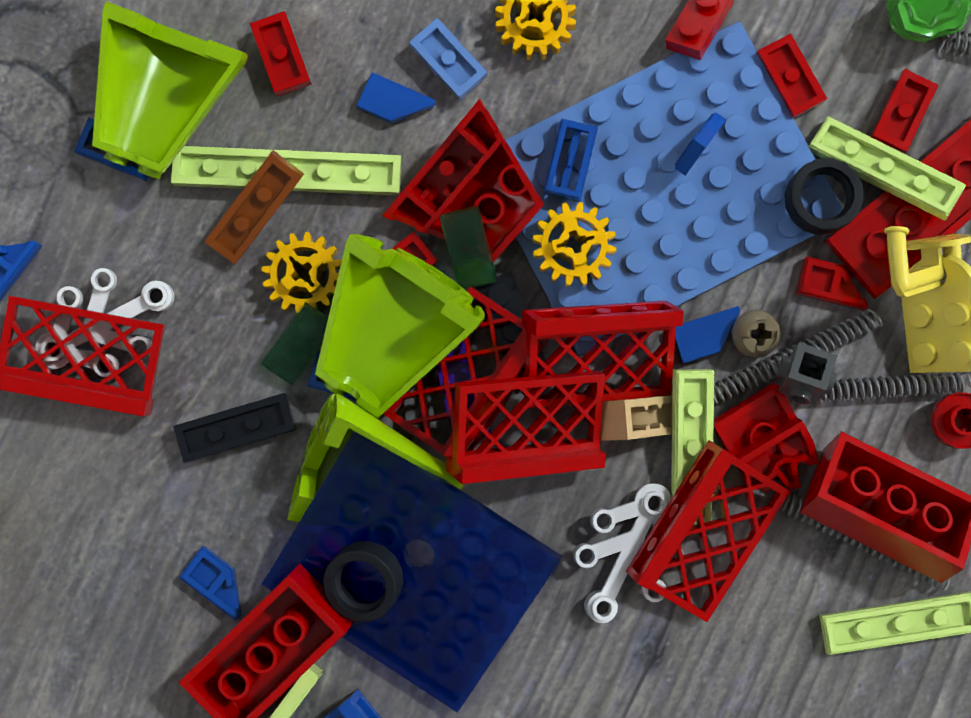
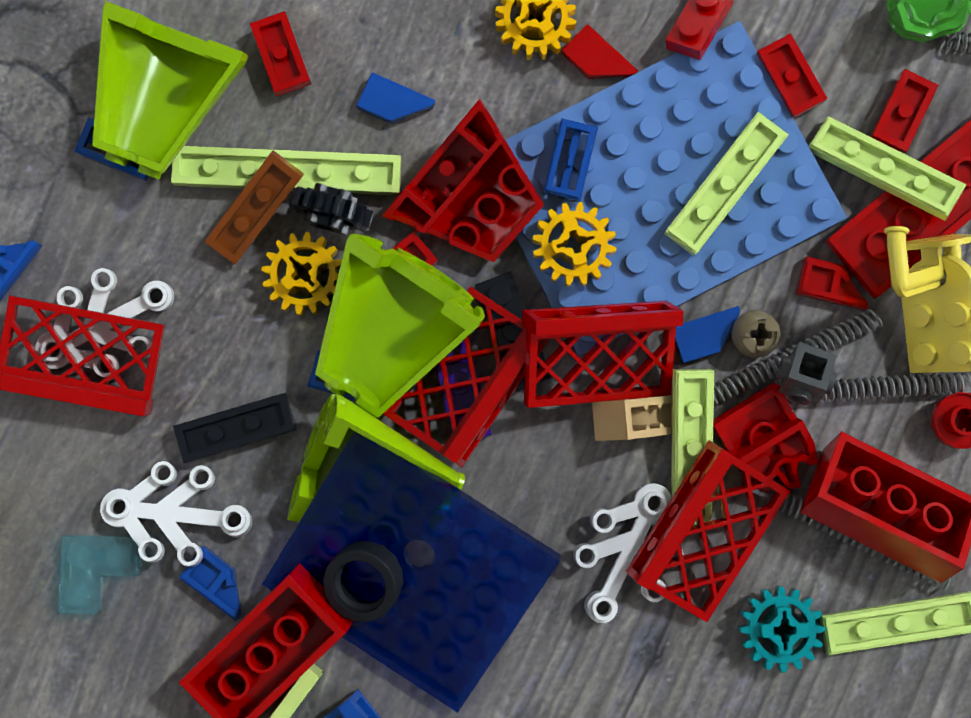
(84, 564): none -> clear light blue plate
(169, 512): none -> white plant
(297, 344): clear green plate -> none
(330, 209): none -> black gear
(448, 59): medium blue plate -> none
(468, 247): clear green plate -> none
(523, 459): red fence -> none
(596, 57): none -> red tile
(699, 143): blue tile -> none
(726, 184): none -> yellowish green tile
(781, 645): none -> teal gear
(843, 174): black tyre -> none

